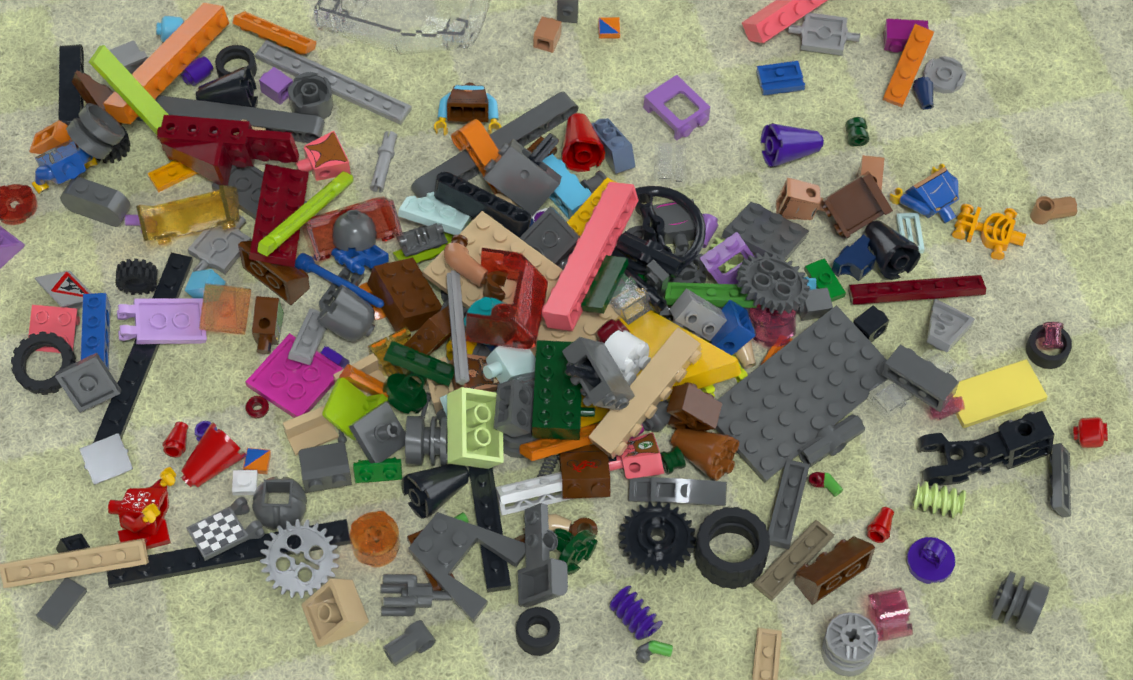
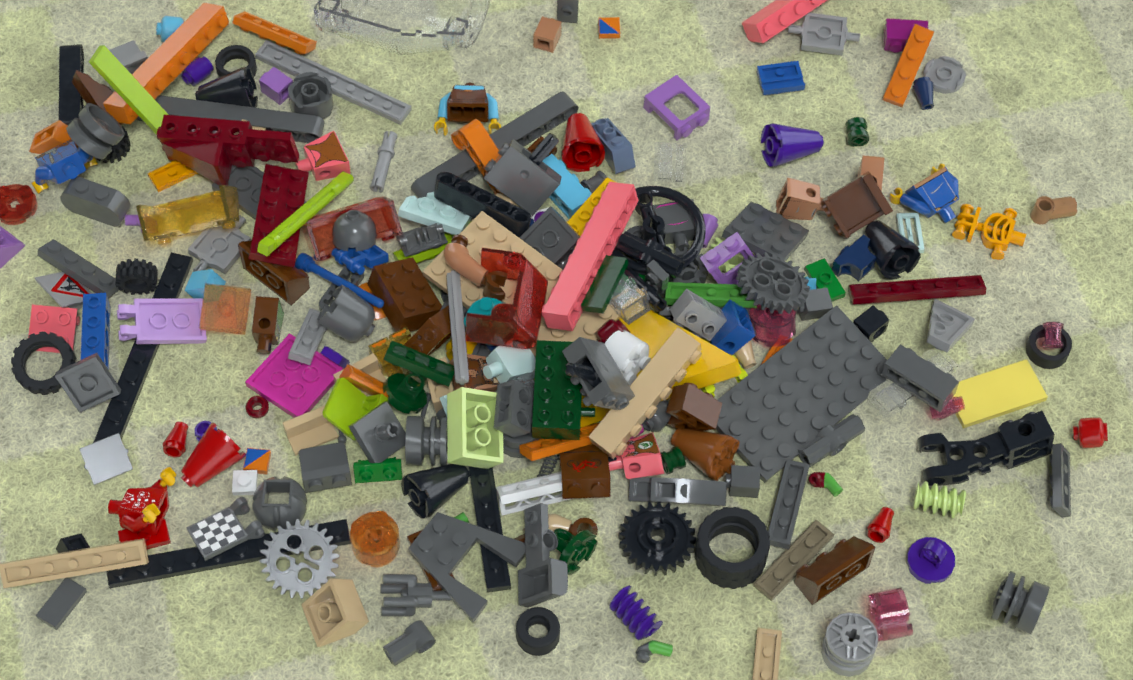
(78, 268): none -> dark grey plate
(743, 481): none -> dark grey brick

